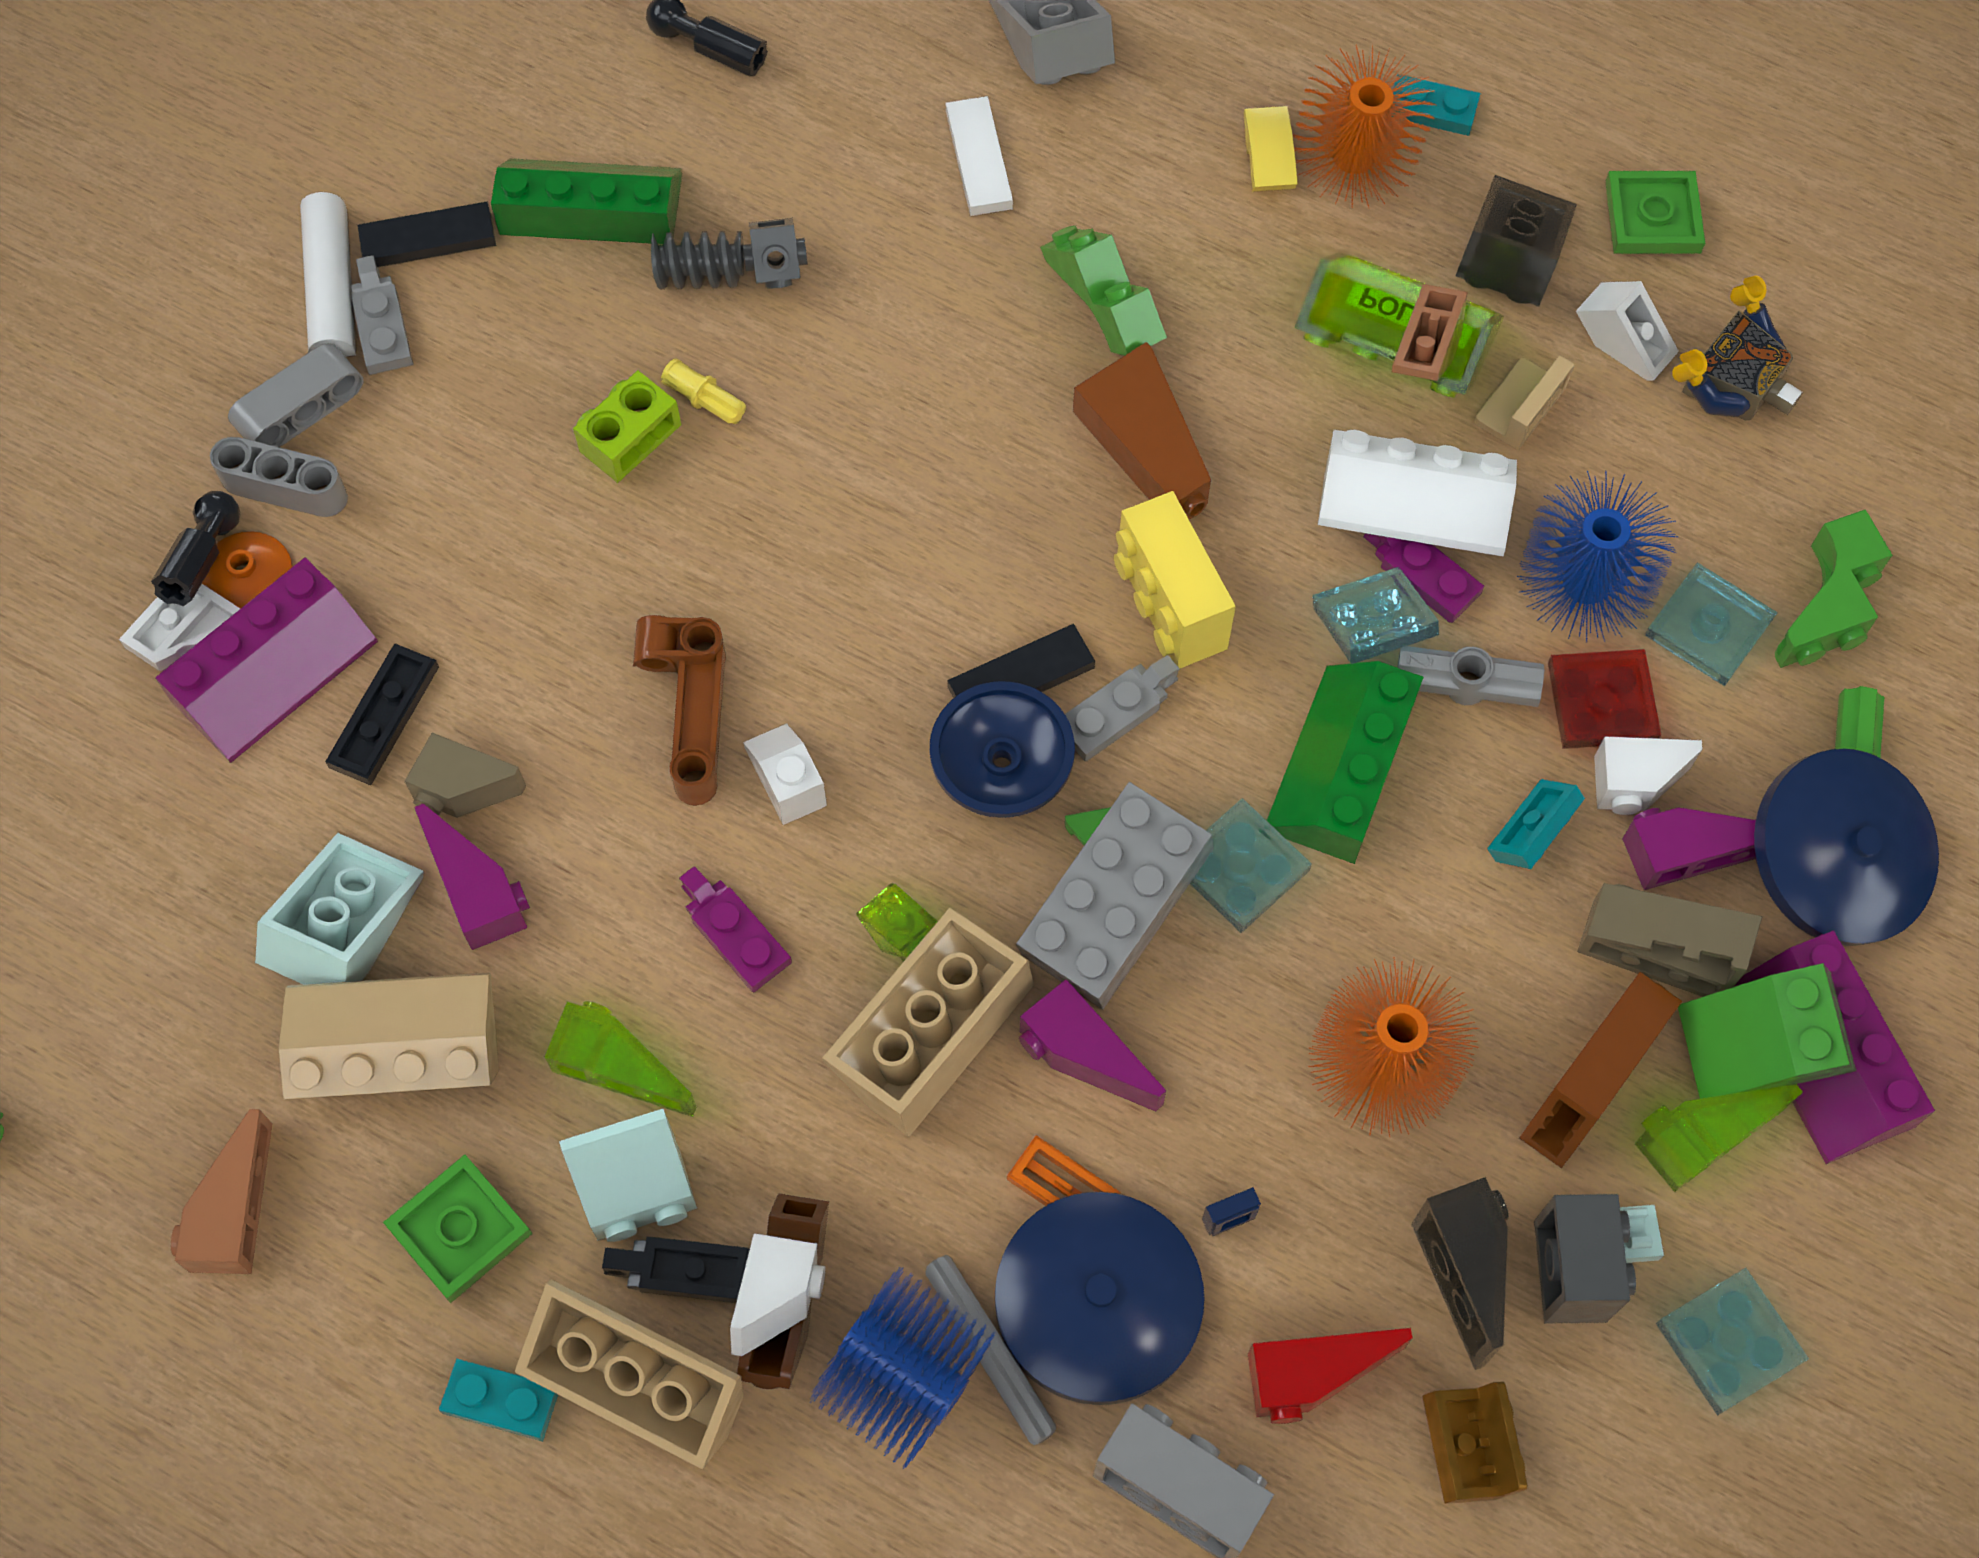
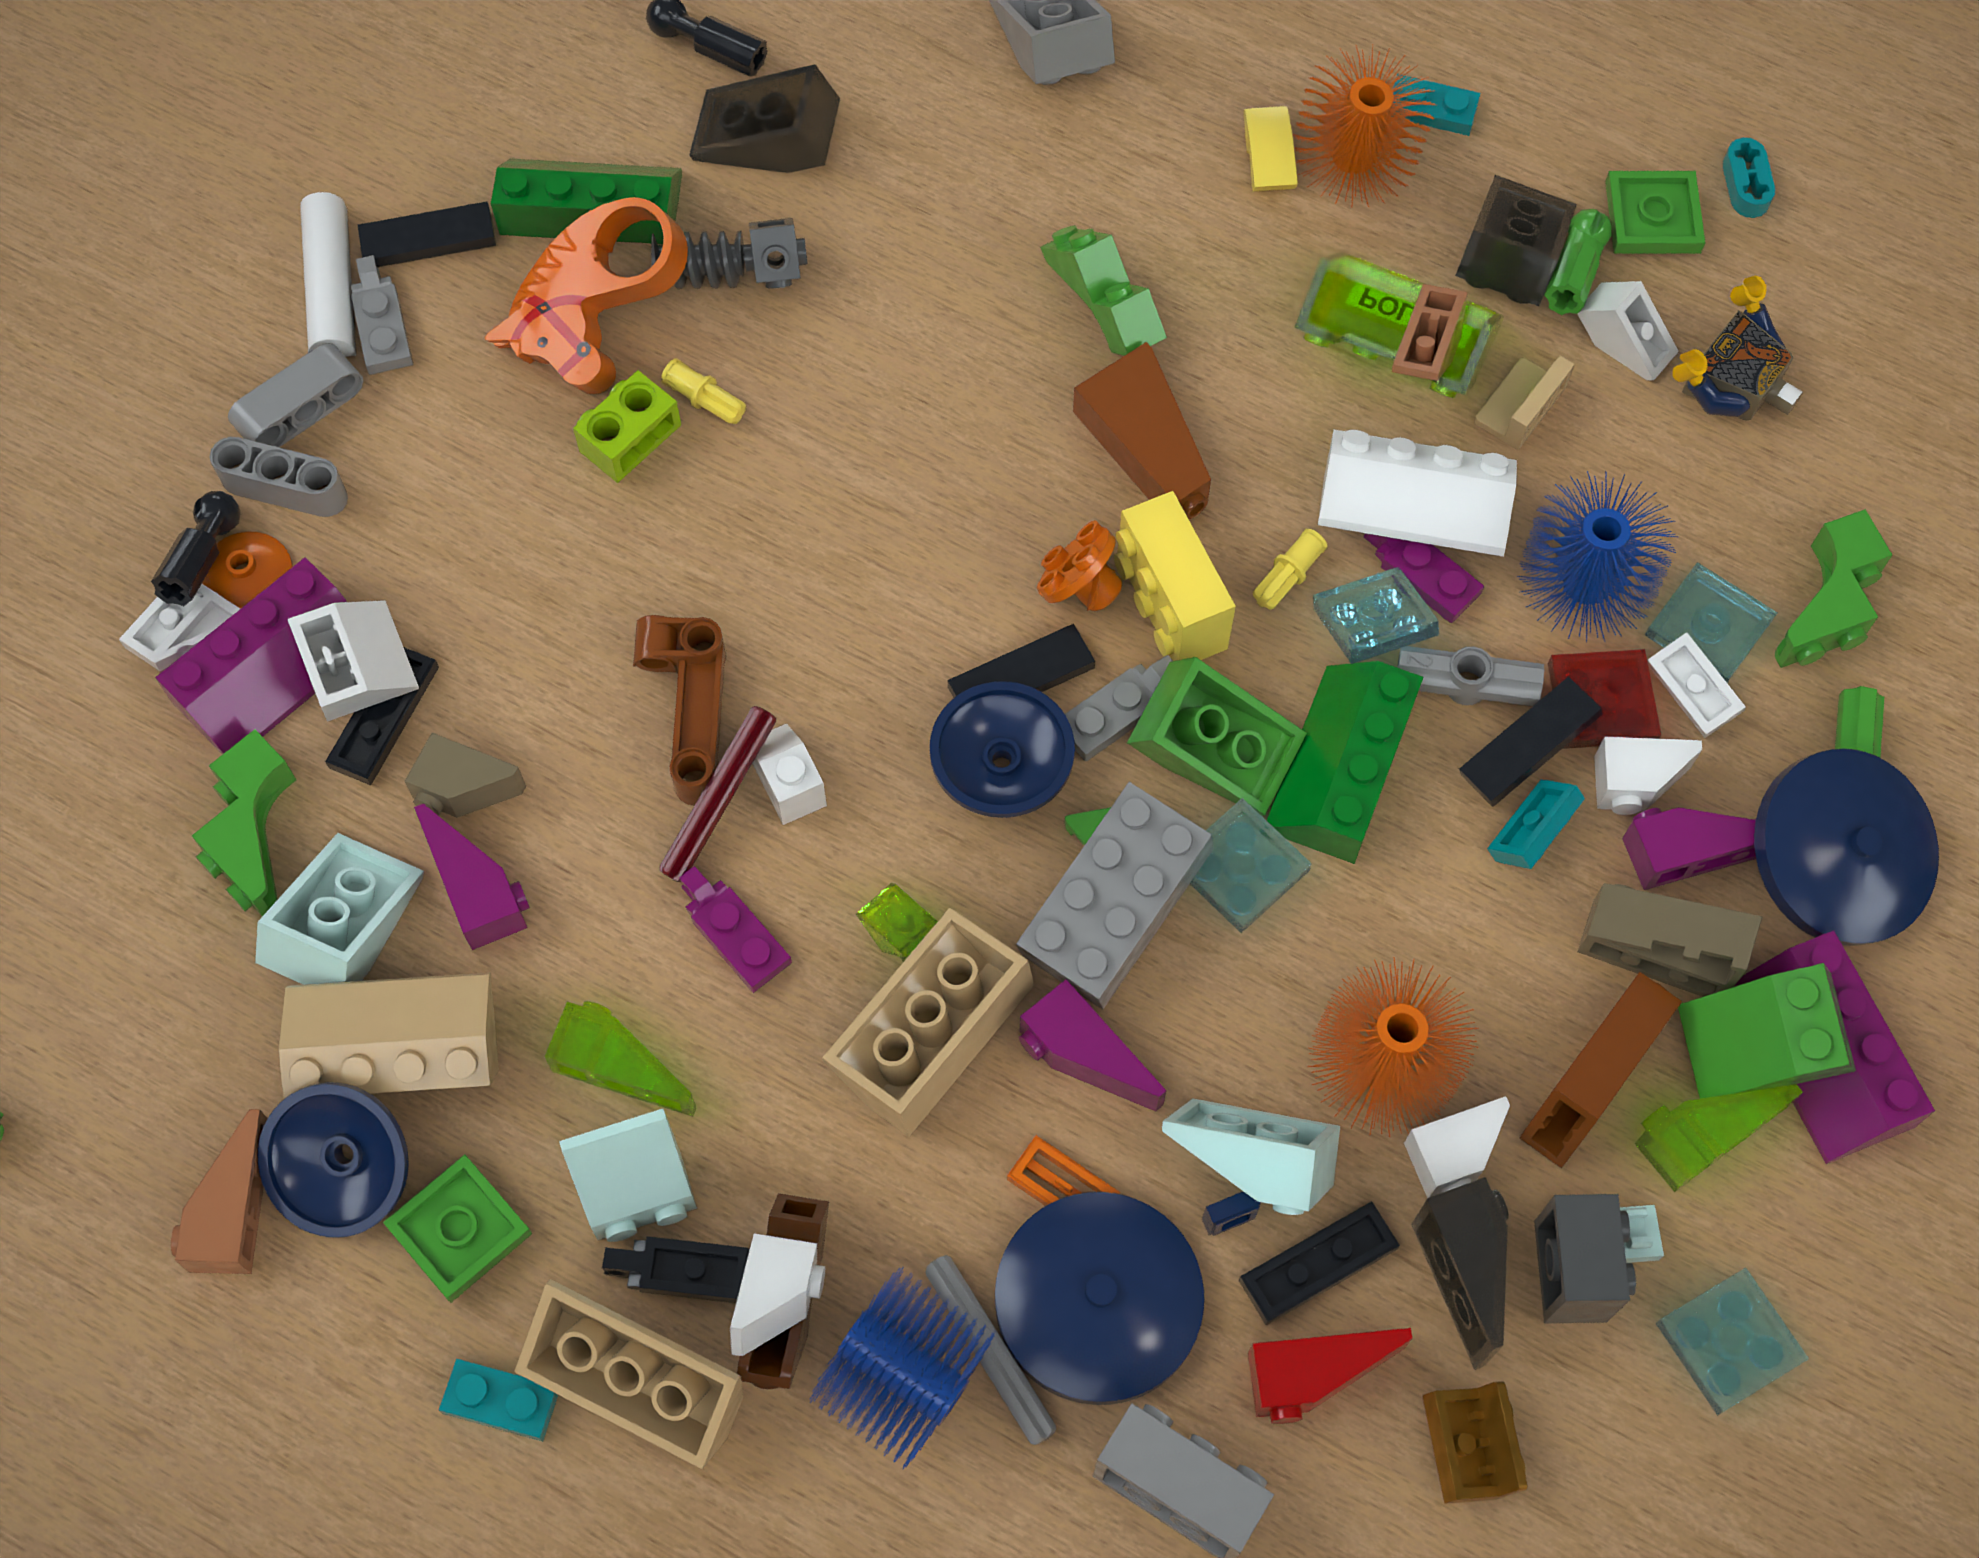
(236, 839): none -> bright green arch
(310, 1175): none -> dark blue dish
(352, 656): none -> white slope
(572, 283): none -> orange animal
(718, 793): none -> dark red axle
(768, 122): none -> clear smoke slope
(979, 156): white tile -> none
(1082, 570): none -> orange plate
(1216, 734): none -> bright green slope
(1260, 1152): none -> light aqua slope
(1289, 569): none -> light yellow axle
(1318, 1263): none -> black tile
(1455, 1147): none -> white slope
(1530, 741): none -> black tile
(1578, 261): none -> bright green piece
(1696, 685): none -> white plate
(1740, 178): none -> teal beam

